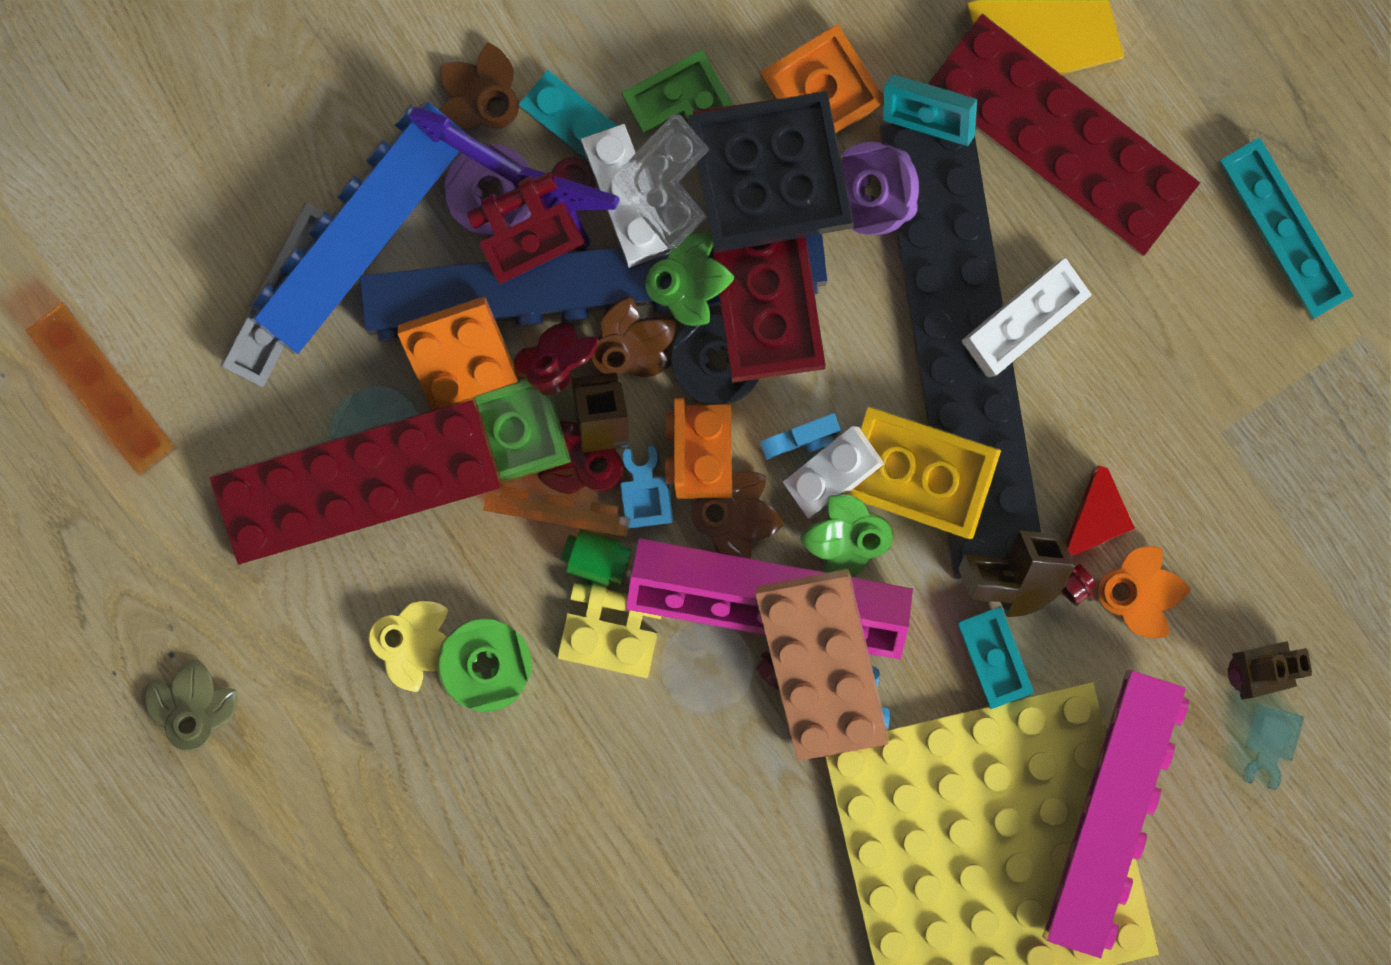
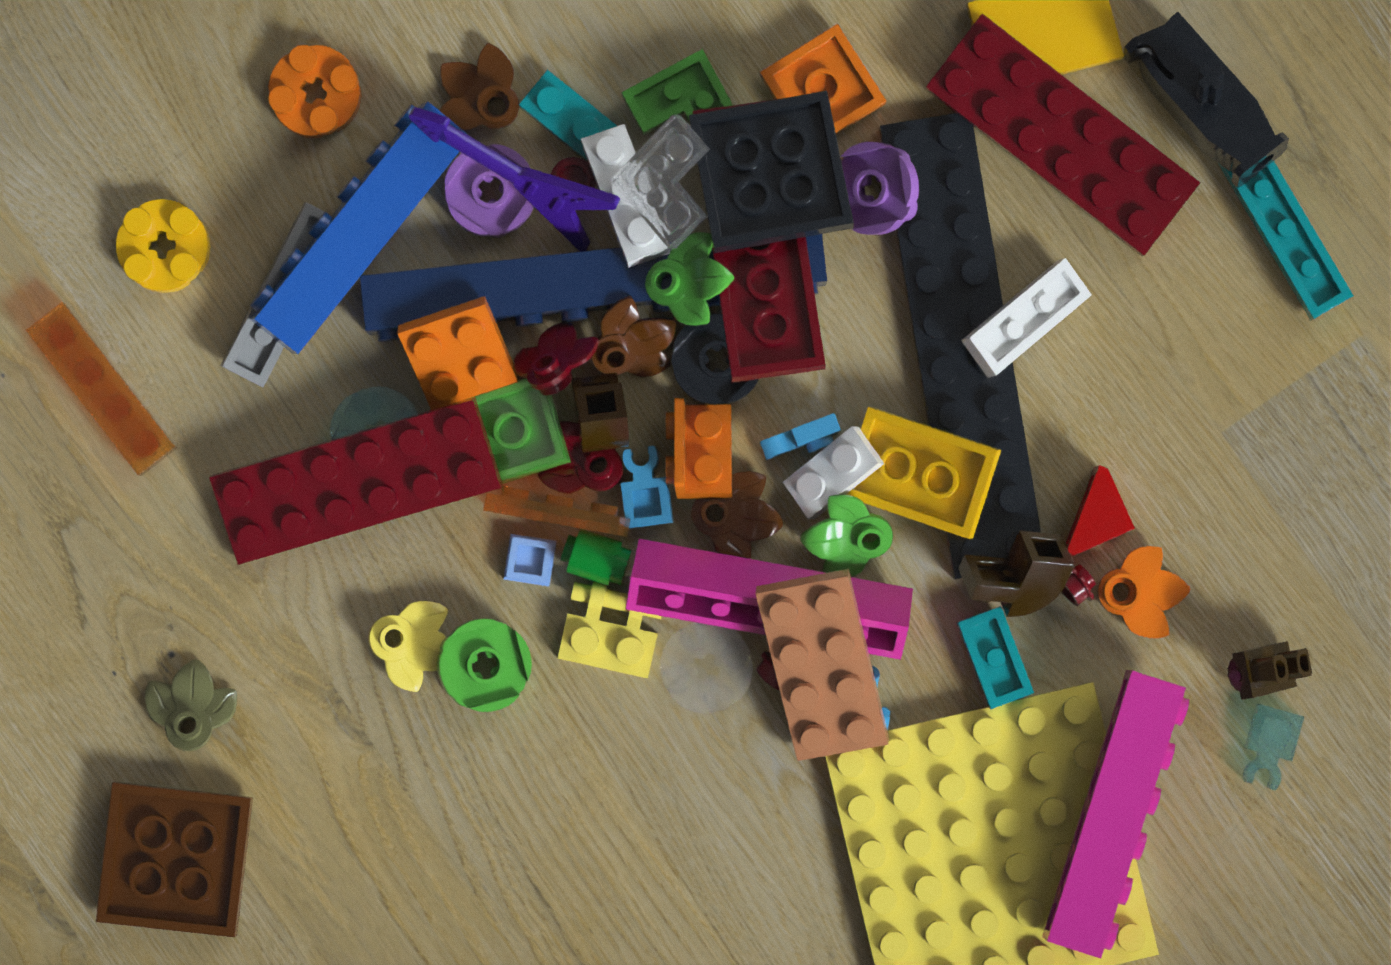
(174, 859): none -> reddish brown plate
(182, 264): none -> yellow plate
(304, 66): none -> orange plate
(530, 560): none -> light blue tile
(531, 241): dark red plate -> none
(929, 109): teal plate -> none
(1206, 98): none -> black piece

